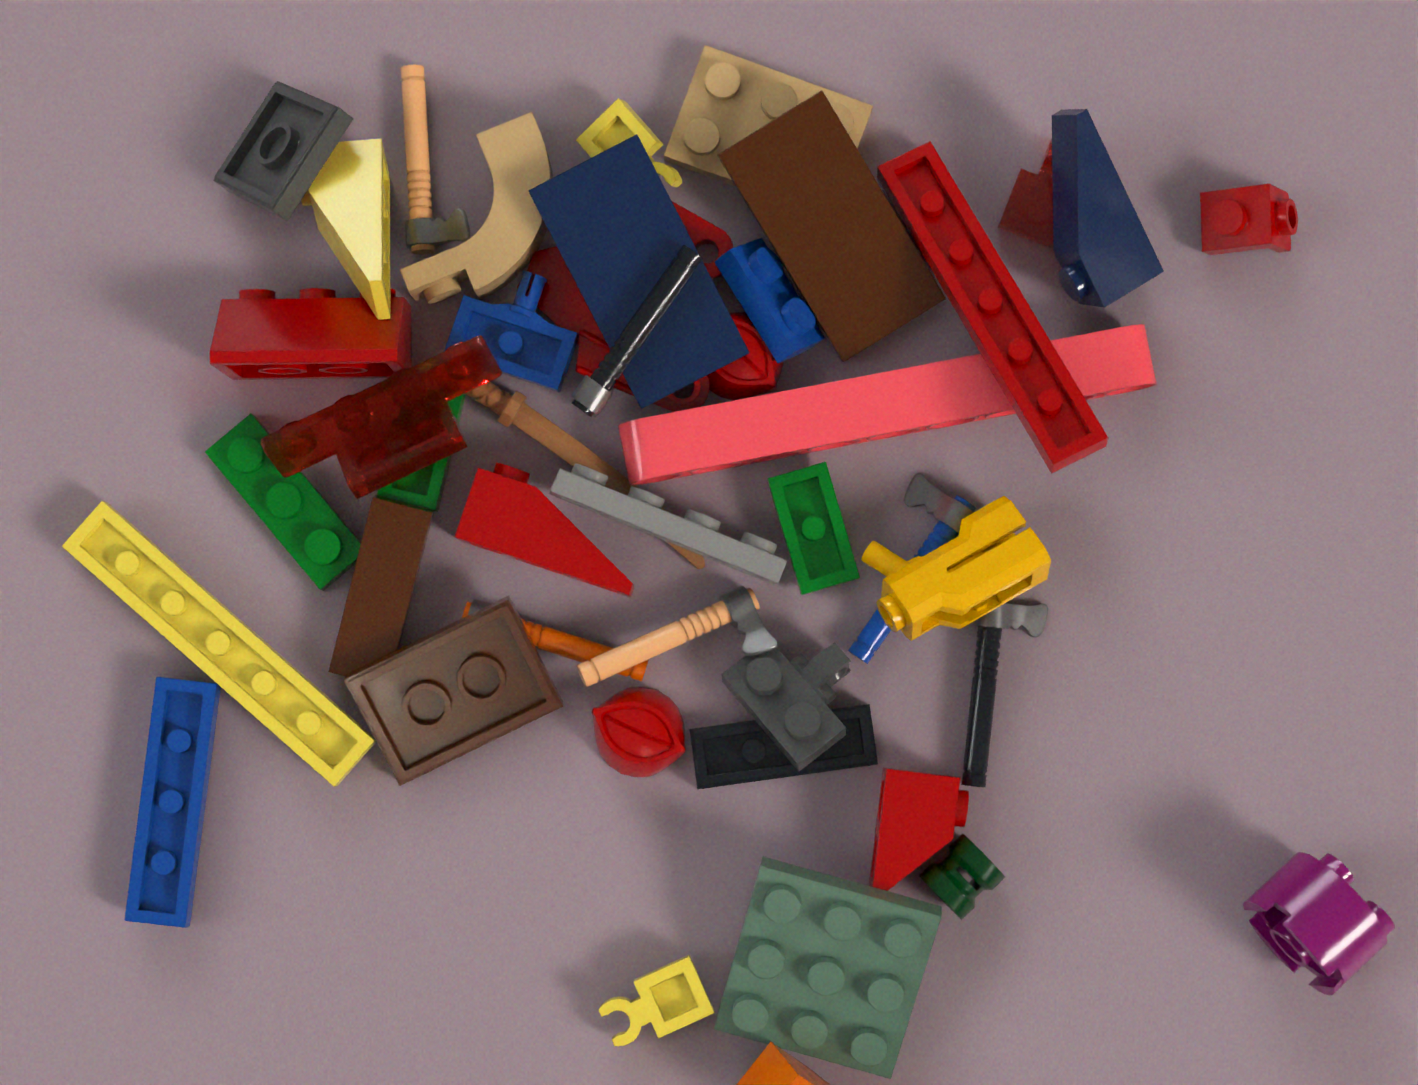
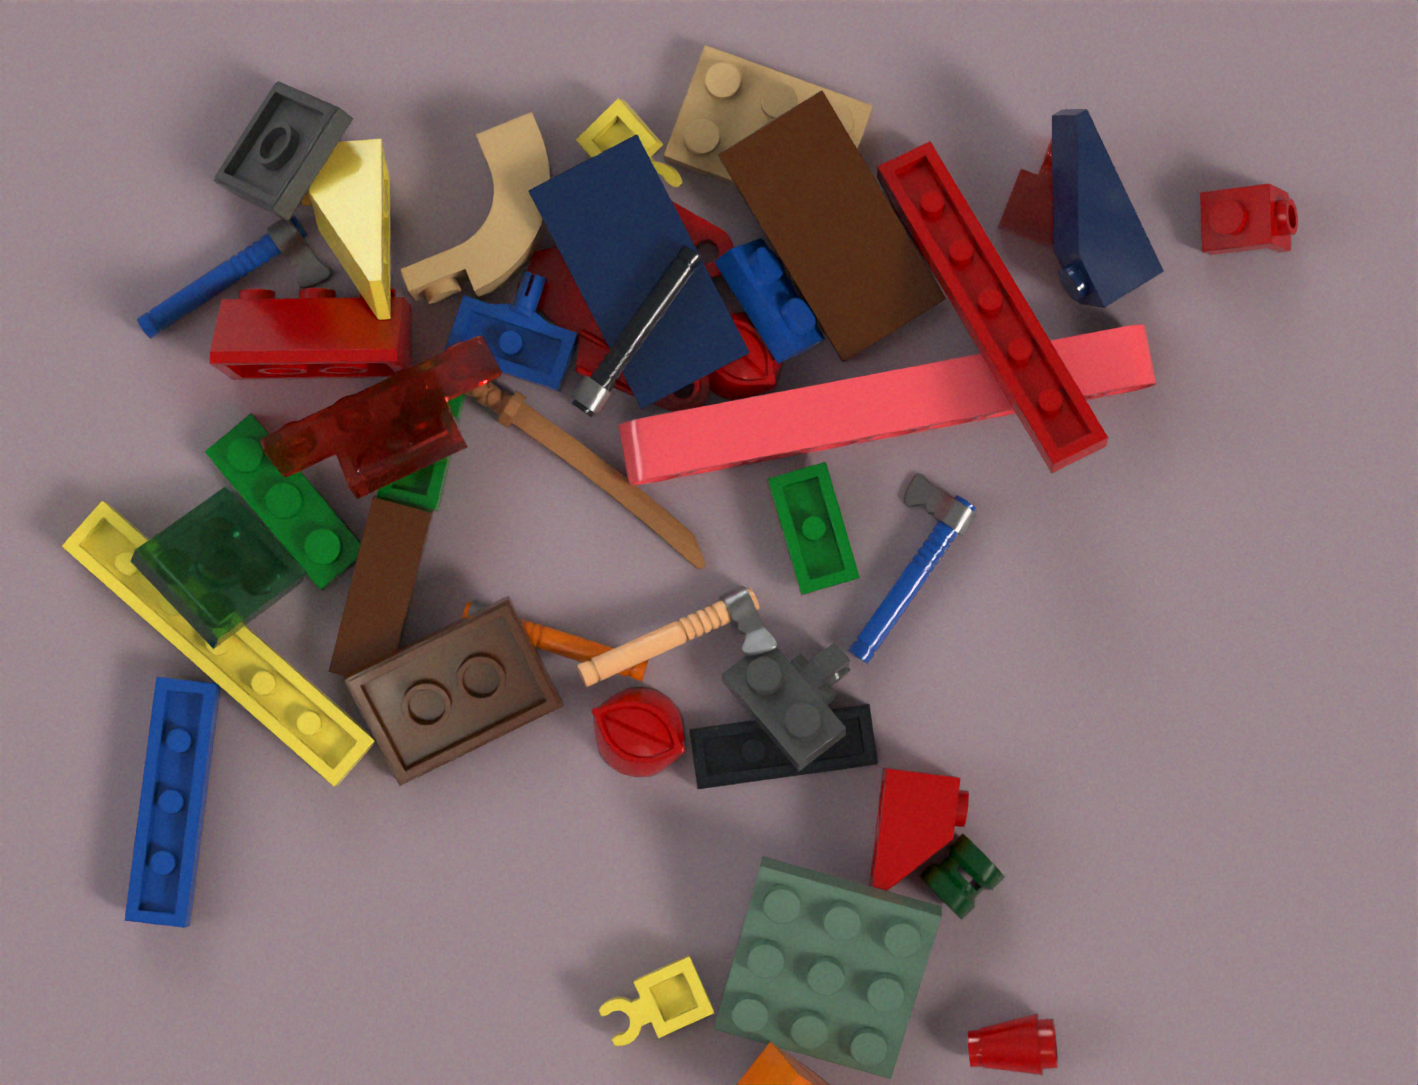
(218, 567): none -> clear green plate
(282, 237): none -> blue piece
(421, 230): light nougat piece -> none
(525, 525): red slope -> none
(645, 513): light grey plate -> none
(963, 576): yellow piece -> none
(983, 688): black piece -> none
(1015, 1045): none -> red cone
(1318, 920): magenta brick -> none

